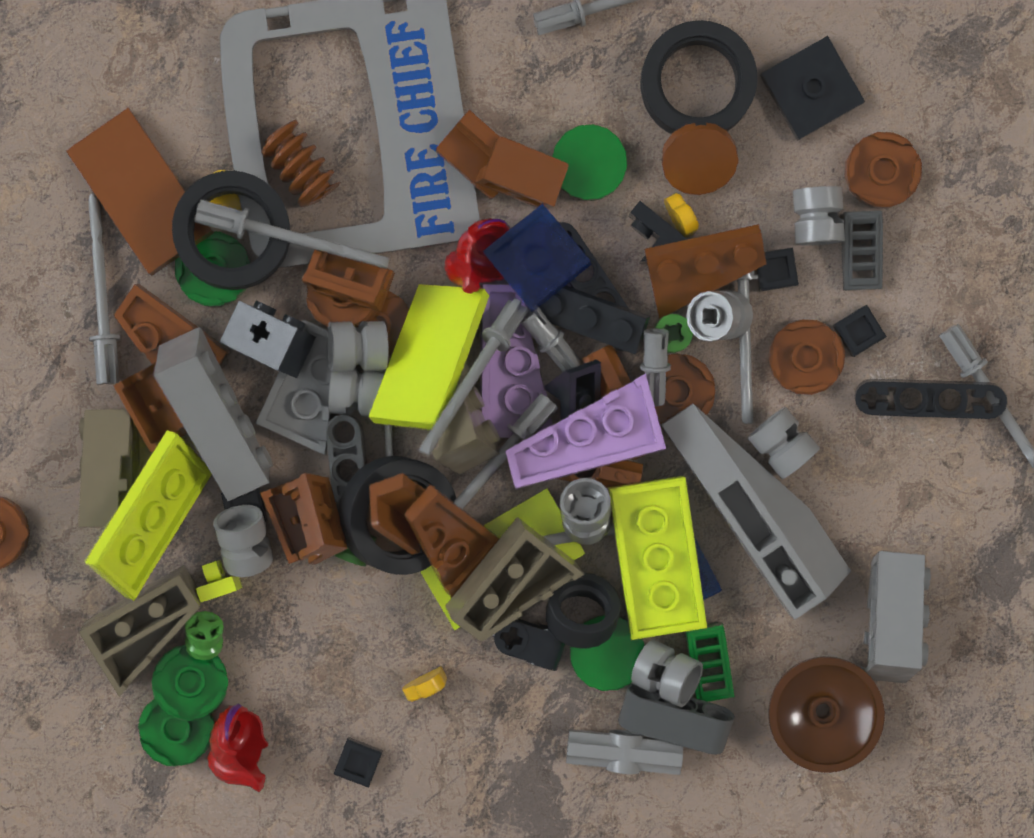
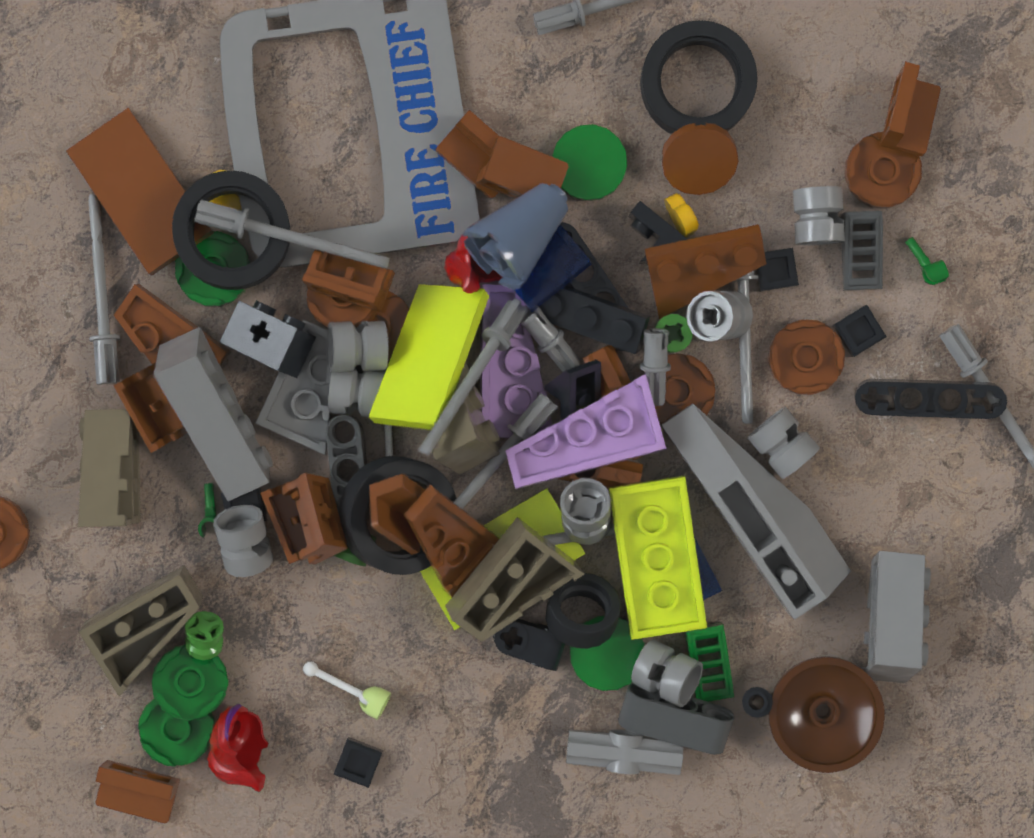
(136, 791): none -> dark orange panel
(149, 516): neon yellow tile -> none
(210, 510): none -> green hand
(217, 582): neon yellow tile -> none
(298, 165): dark orange piece -> none
(372, 700): none -> hinge
(425, 685): yellow tile -> none
(517, 234): none -> sand blue cone
(750, 708): none -> black pin
(812, 88): black plate -> none
(910, 112): none -> dark orange panel
(932, 272): none -> green hand

